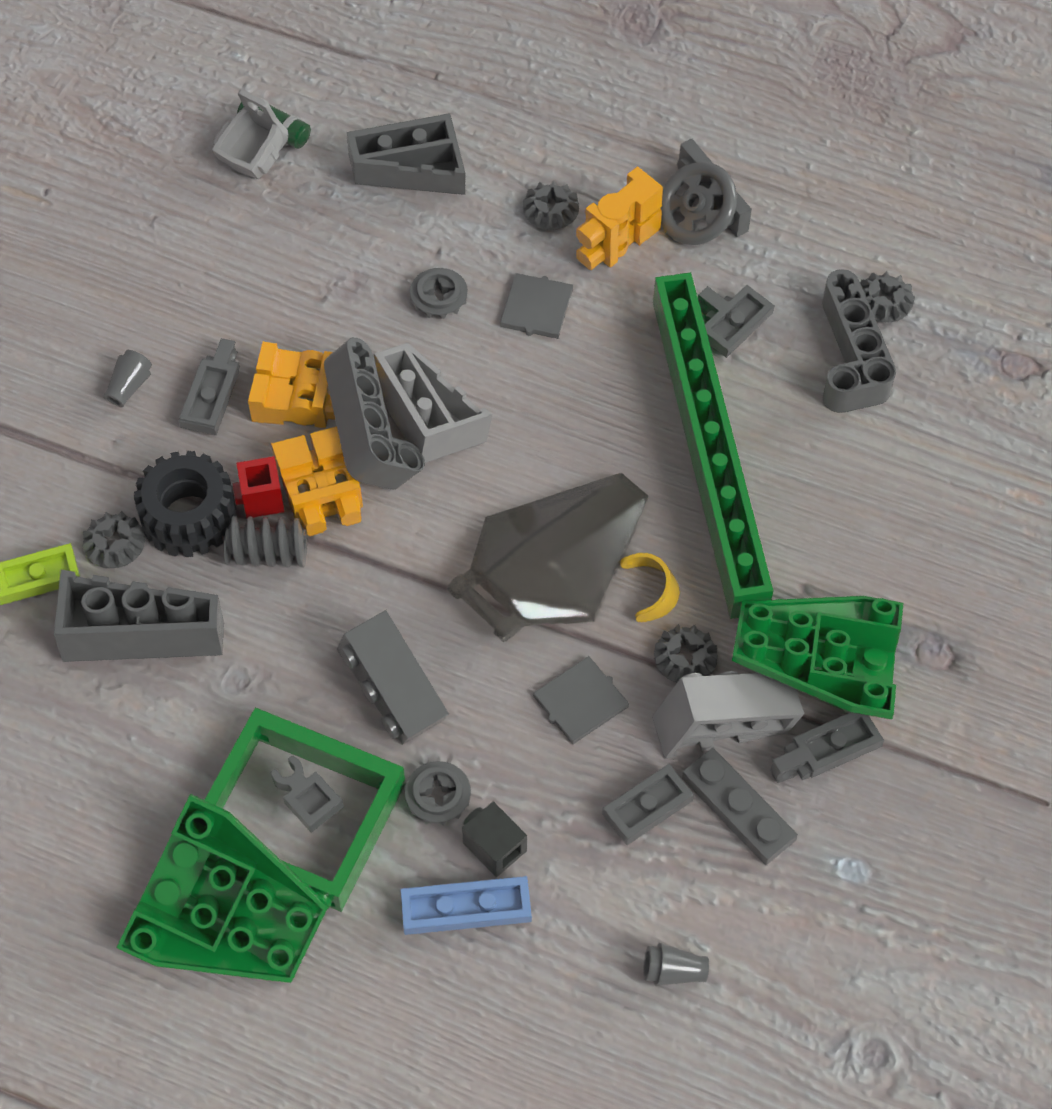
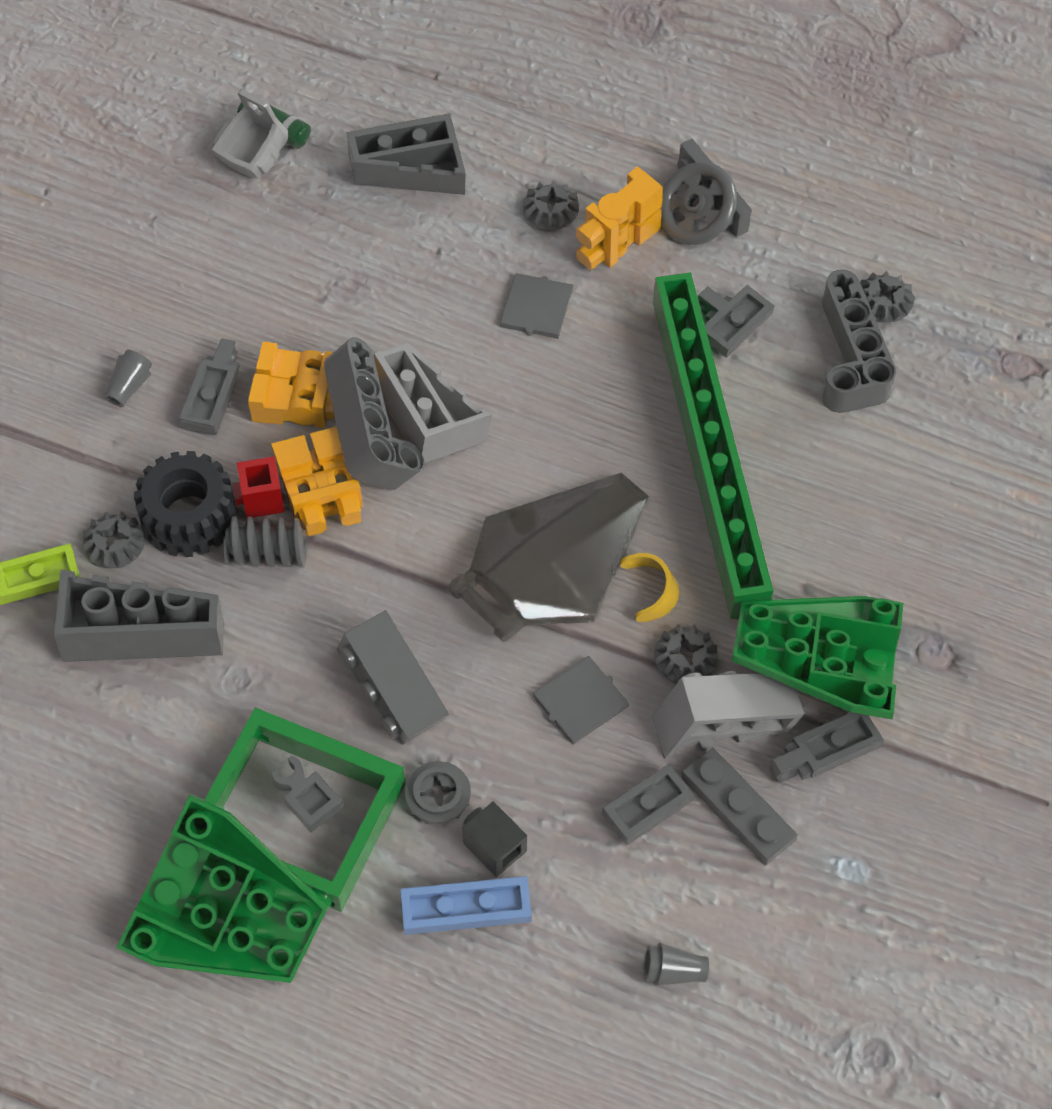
(450, 284): dark grey gear -> none

